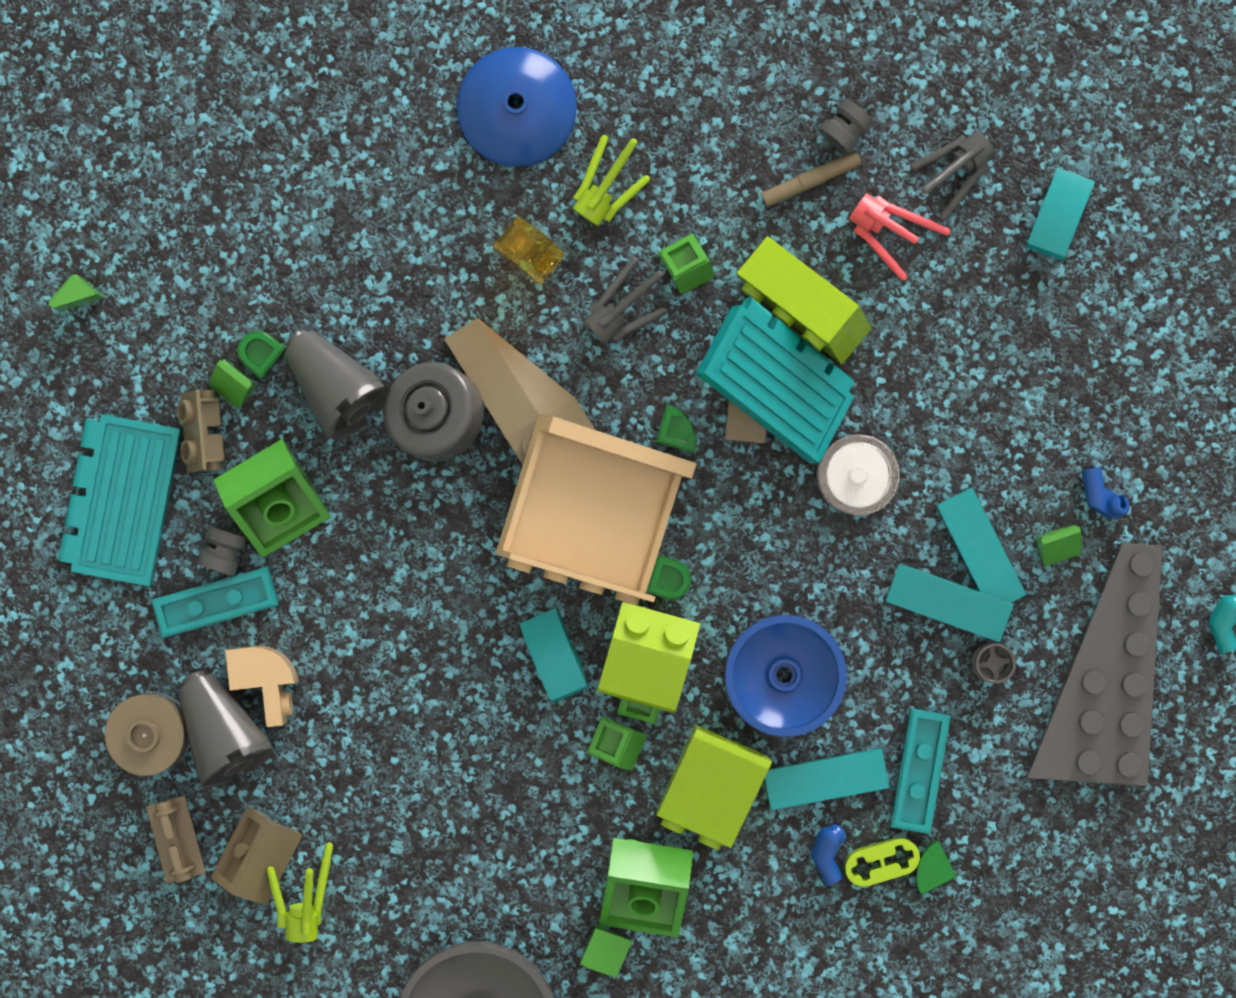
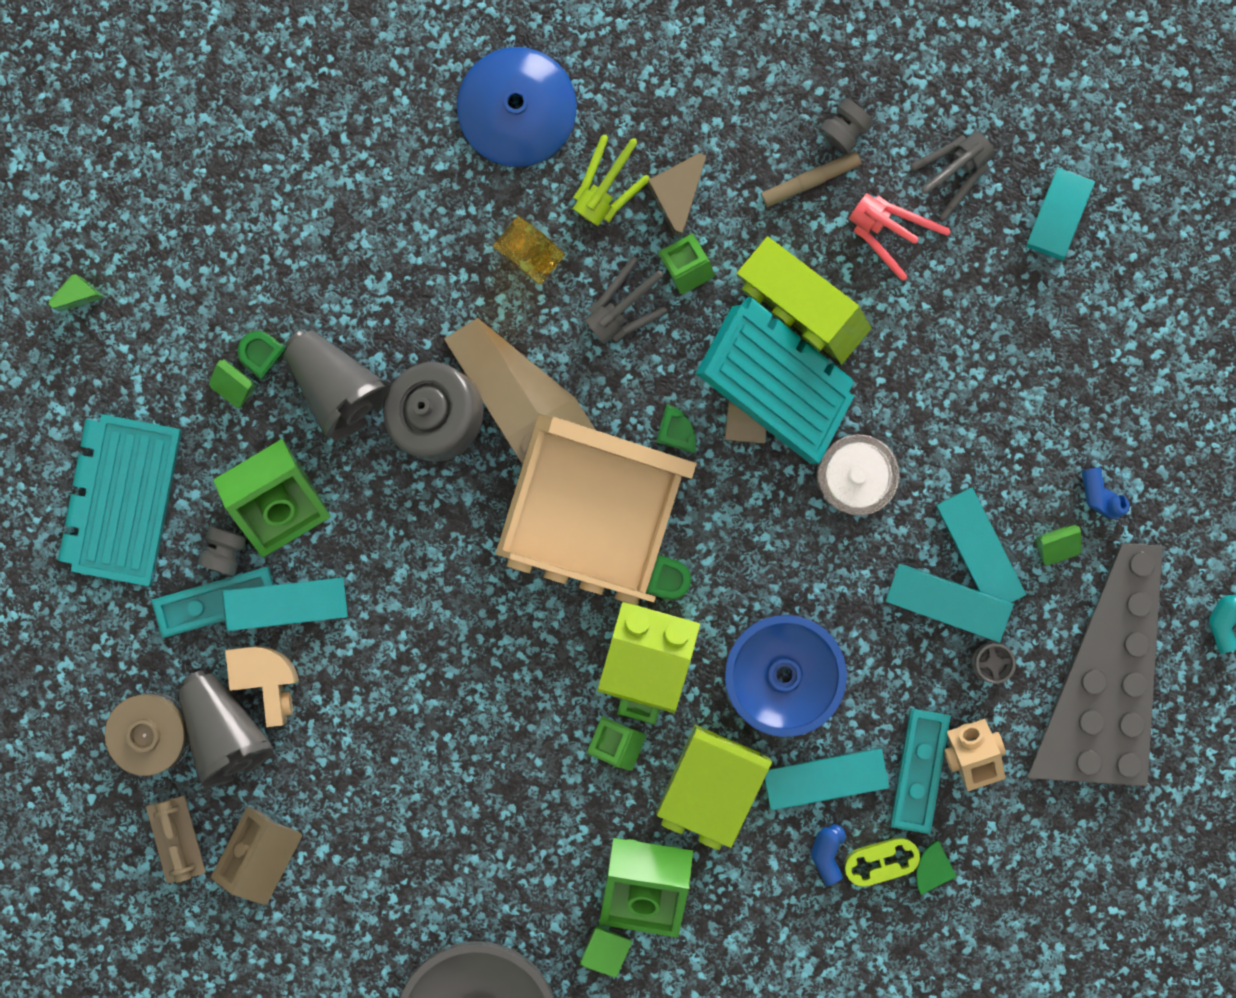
(196, 413): dark tan hinge -> none
(284, 604): none -> teal tile
(303, 918): lime plant -> none
(554, 656): teal slope -> none
(676, 190): none -> dark tan slope
(976, 754): none -> tan brick

